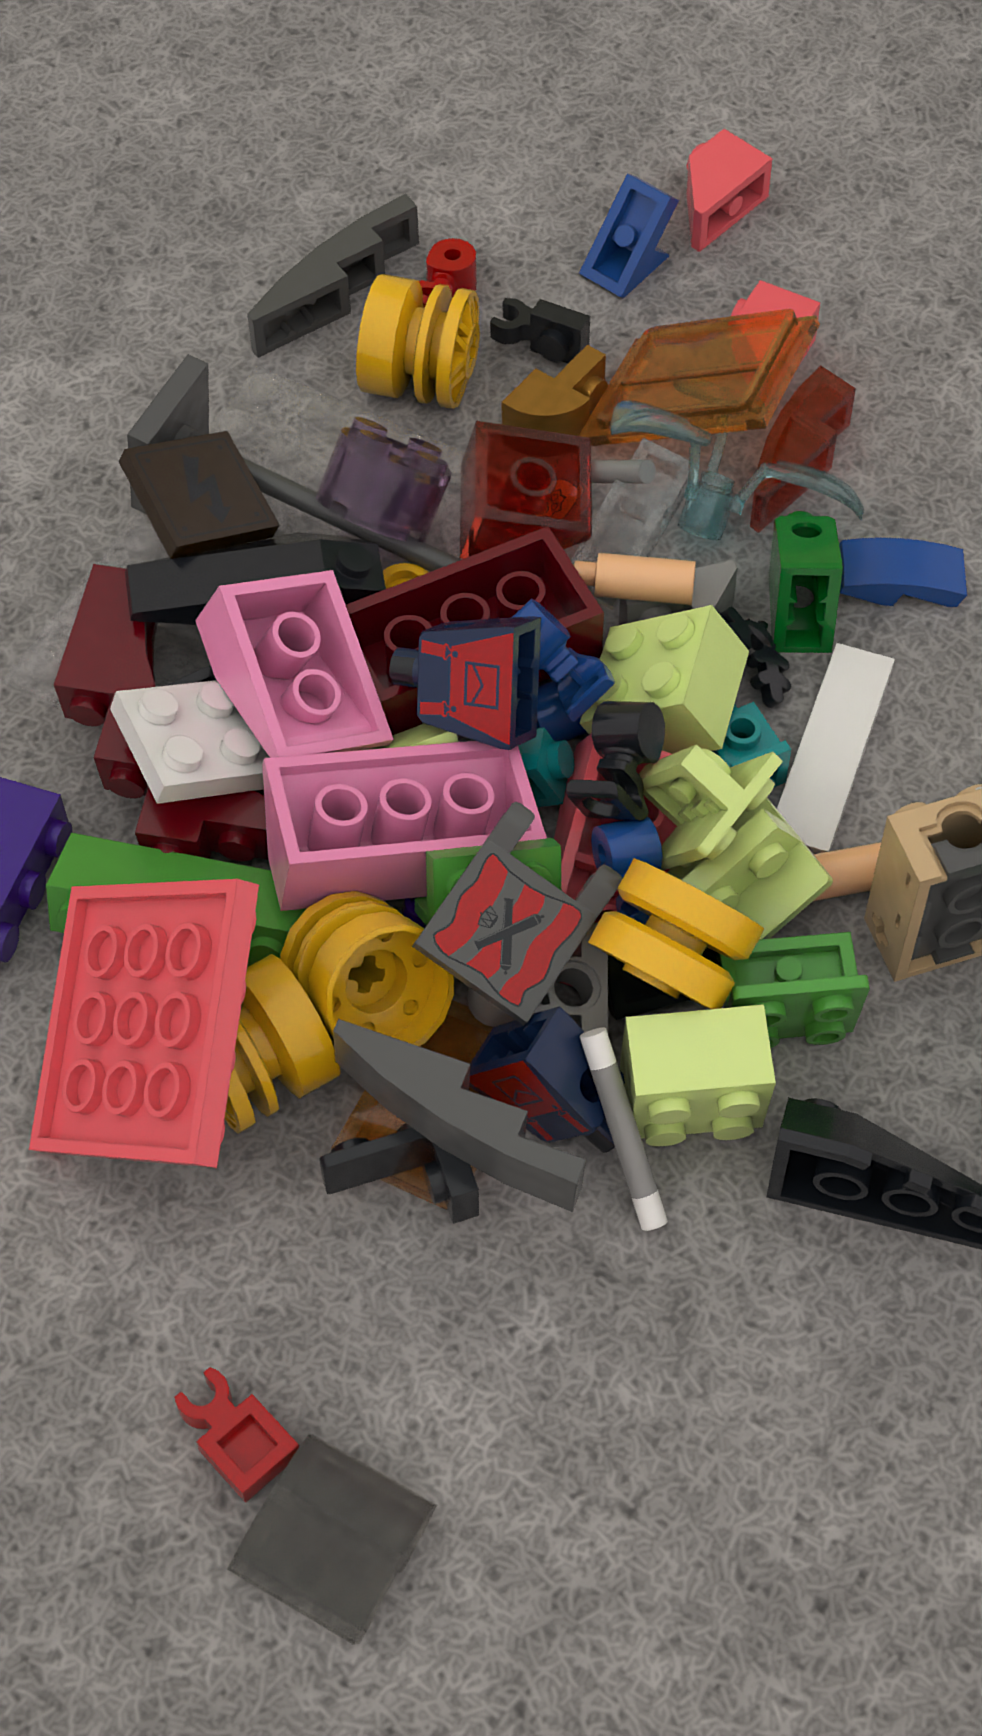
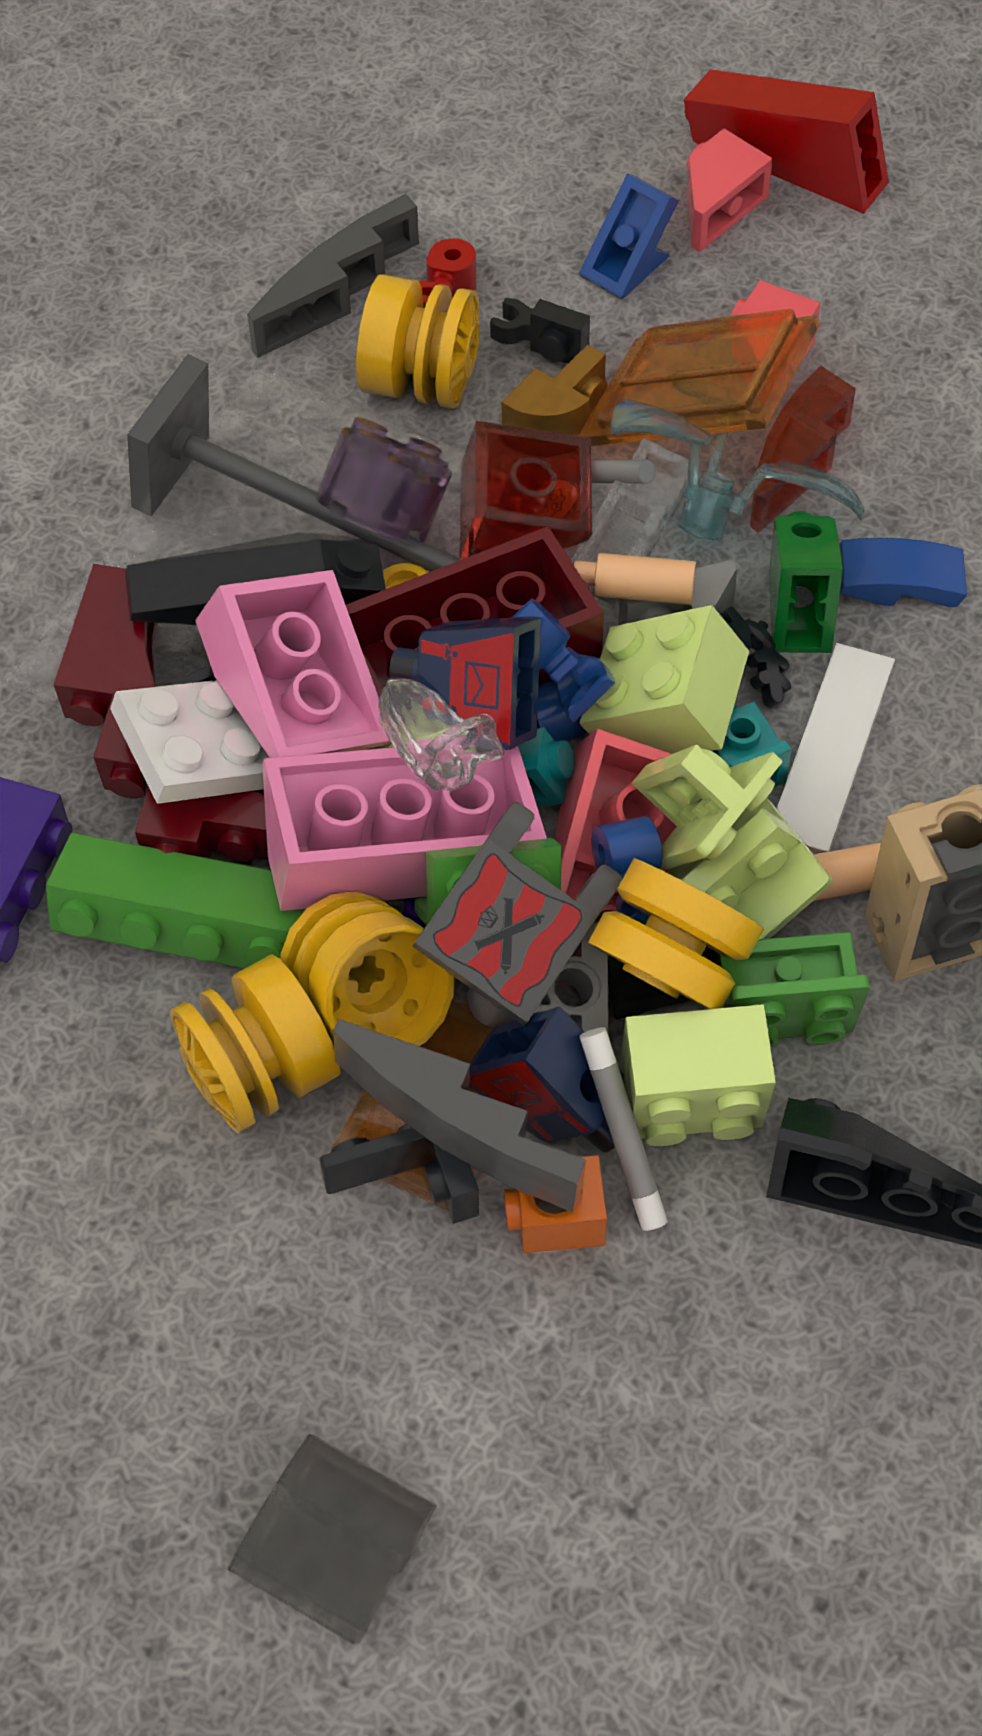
(145, 1021): coral plate -> none
(198, 494): dark brown tile -> none
(242, 1441): red plate -> none
(434, 737): none -> clear piece
(562, 1230): none -> orange brick
(625, 737): black leg -> none
(814, 132): none -> red slope

